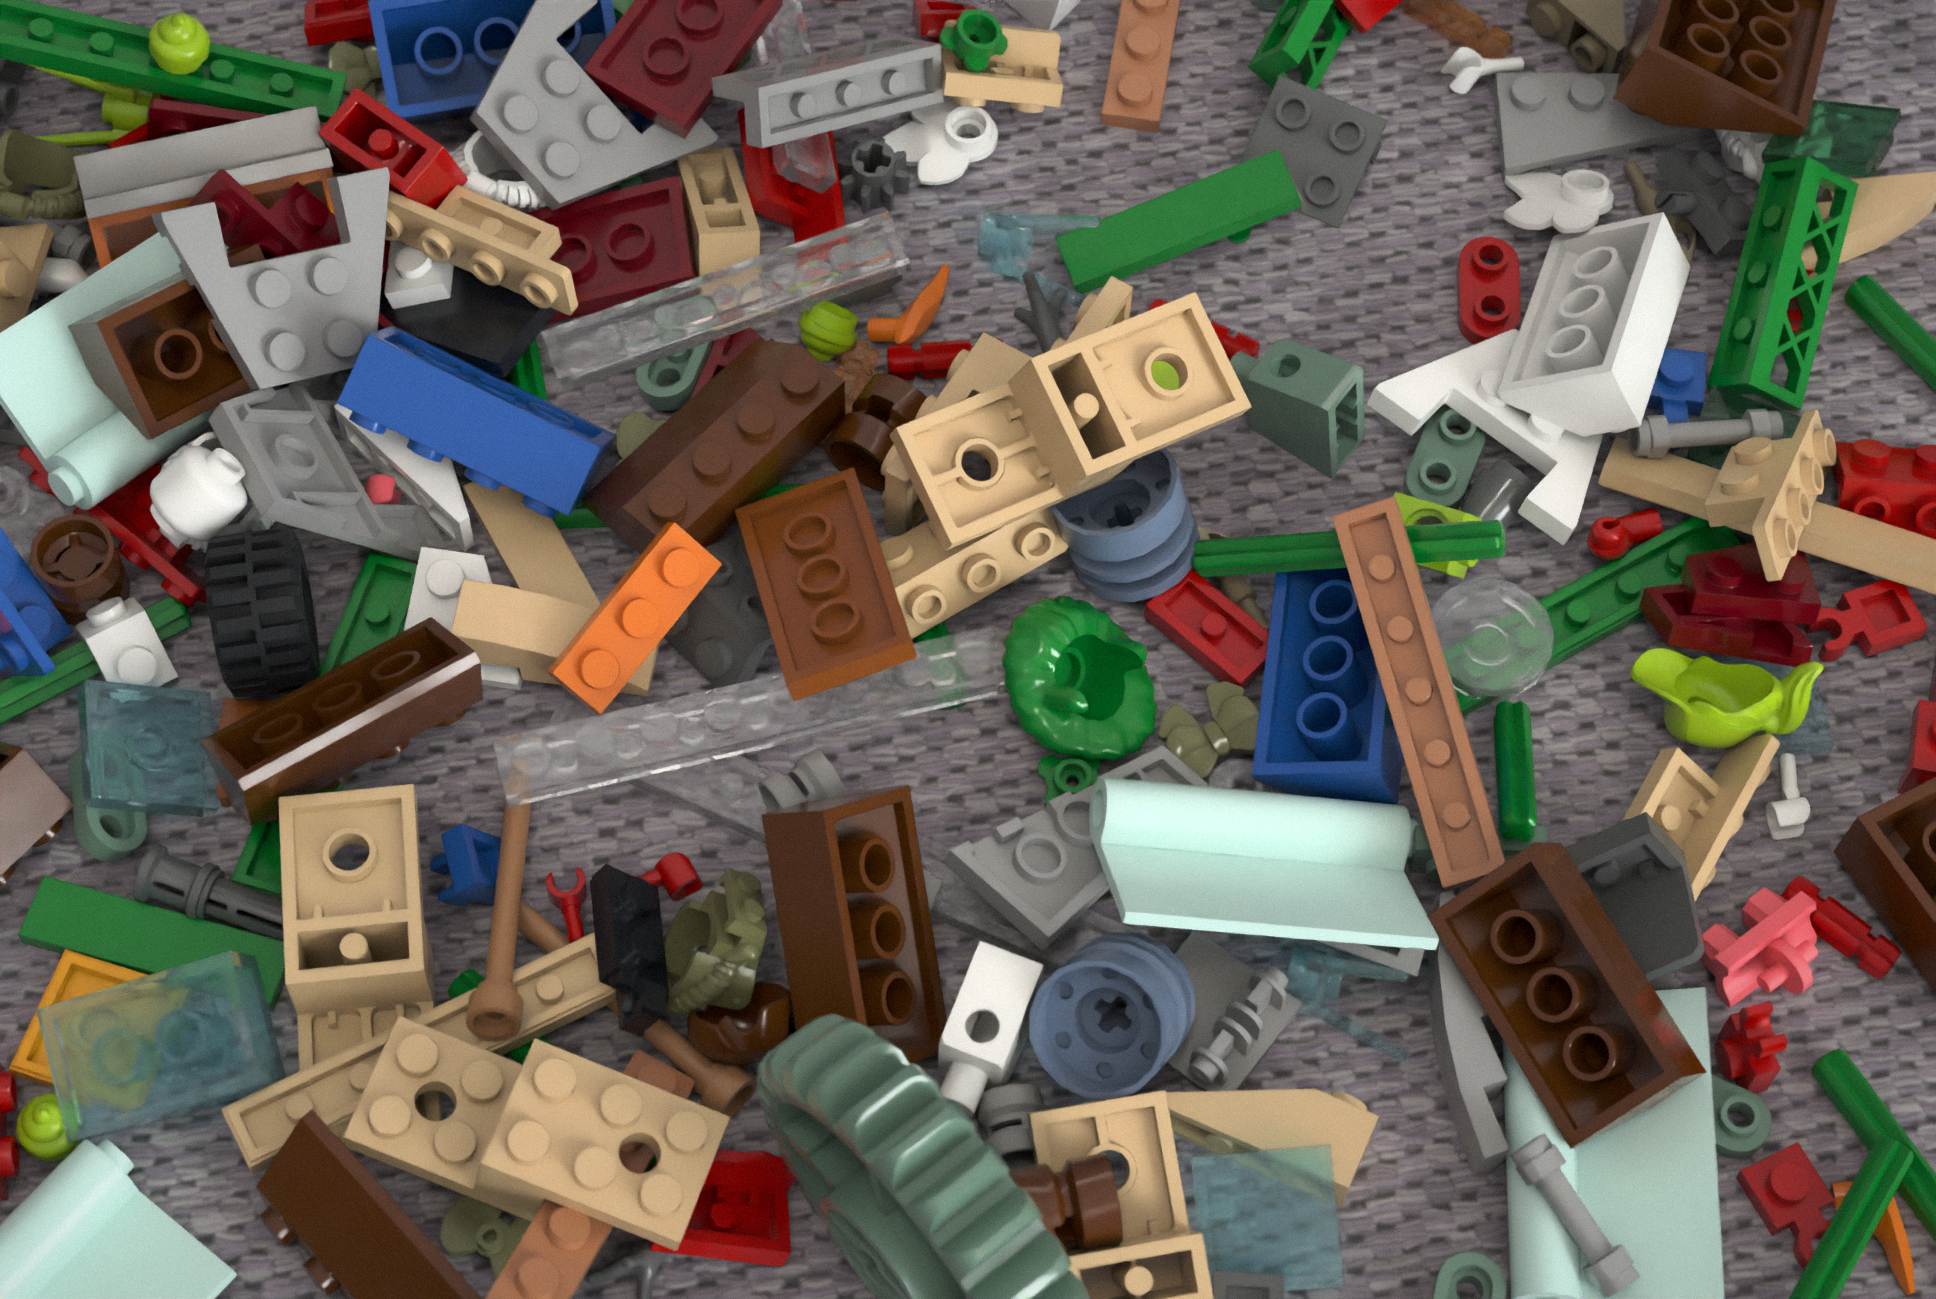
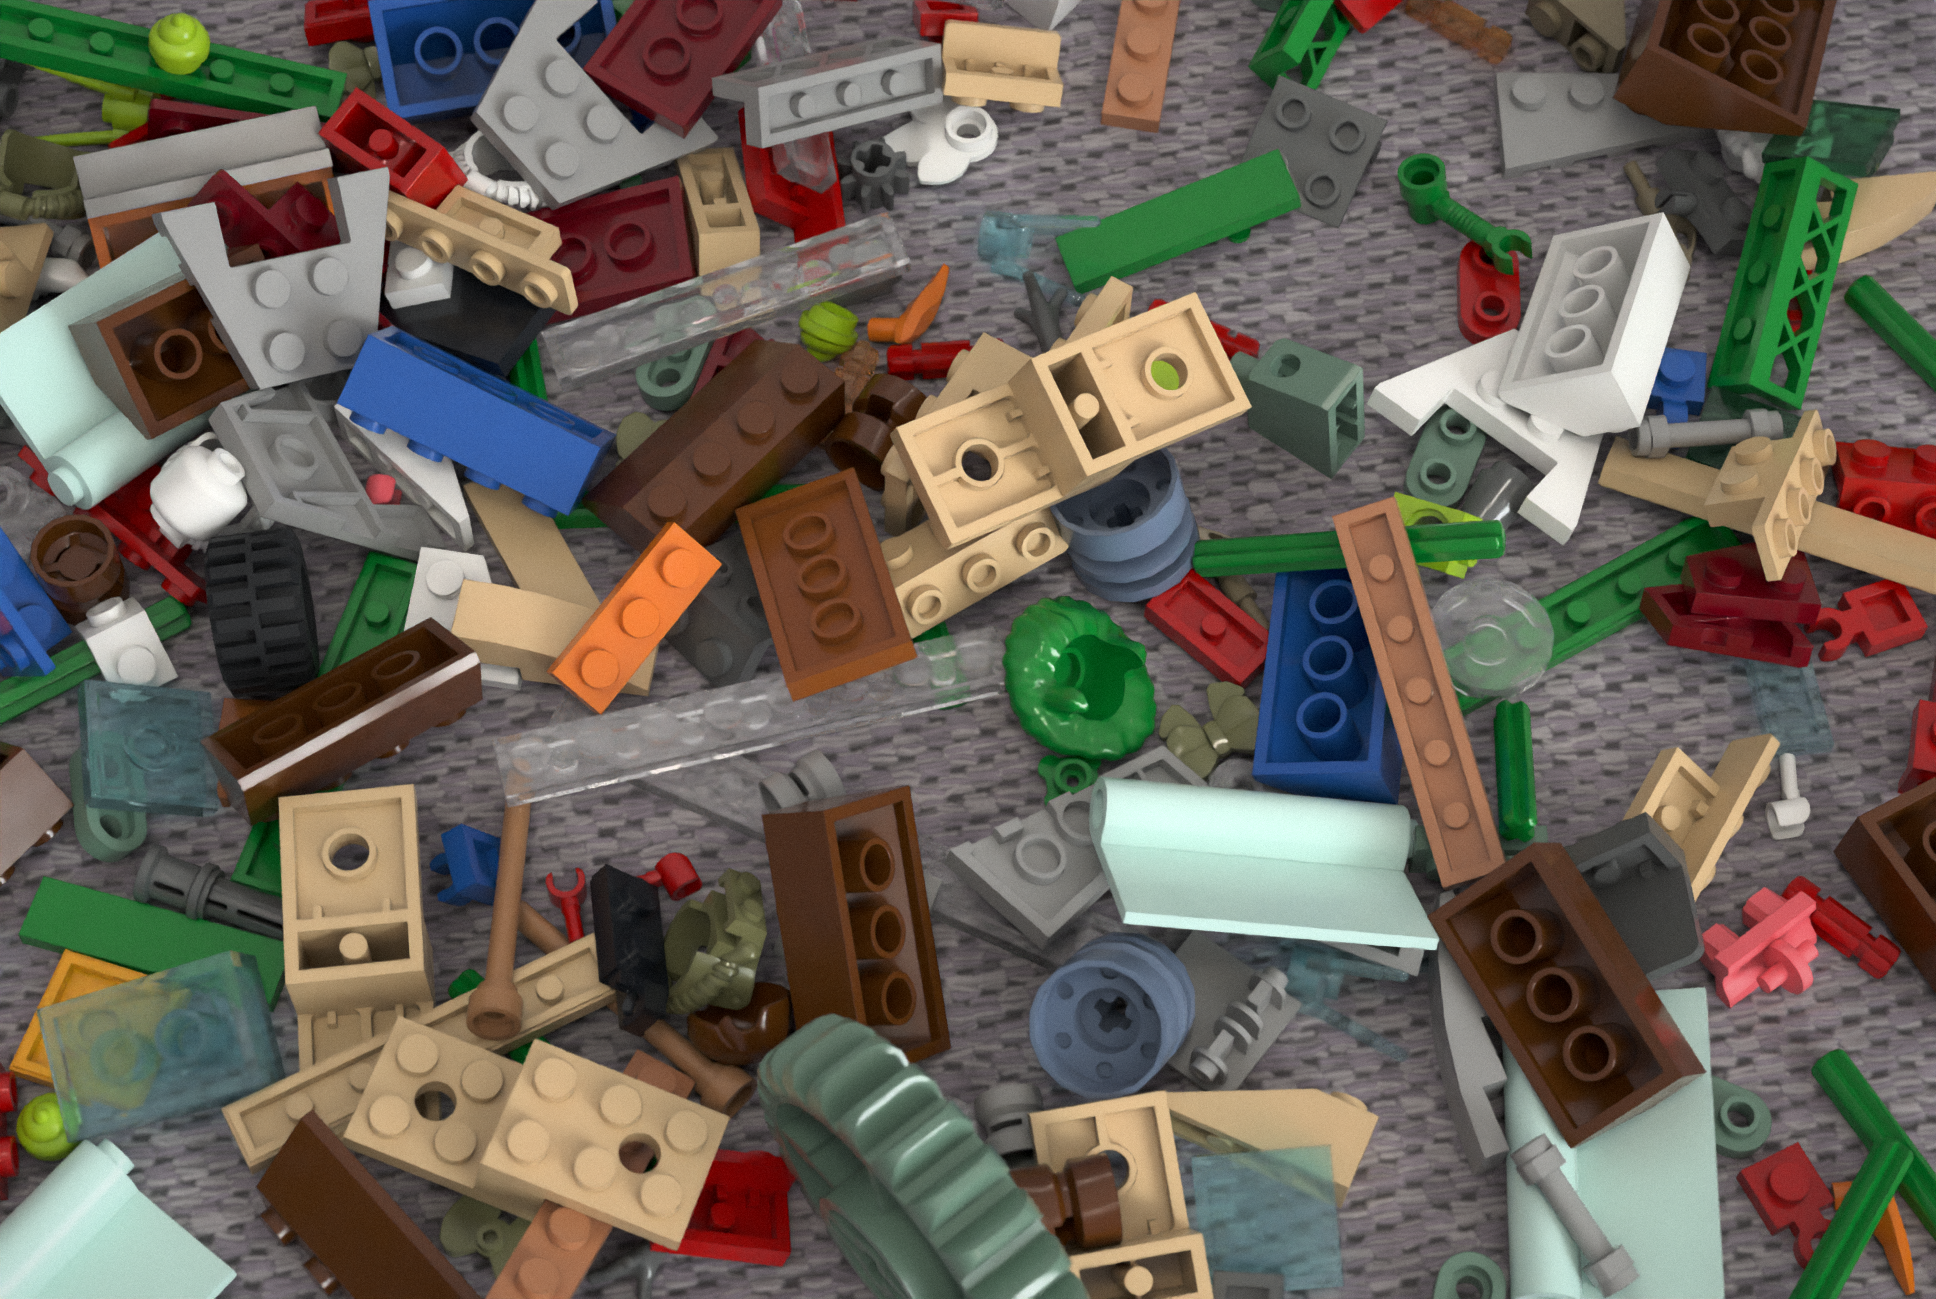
(974, 39): green plate -> none
(987, 1025): white torso -> none
(1424, 188): none -> green brick
(1469, 66): white hand -> none
(1564, 202): white plate -> none
(1614, 536): red arm -> none
(1721, 702): lime hair -> none
(1749, 1047): red plate -> none

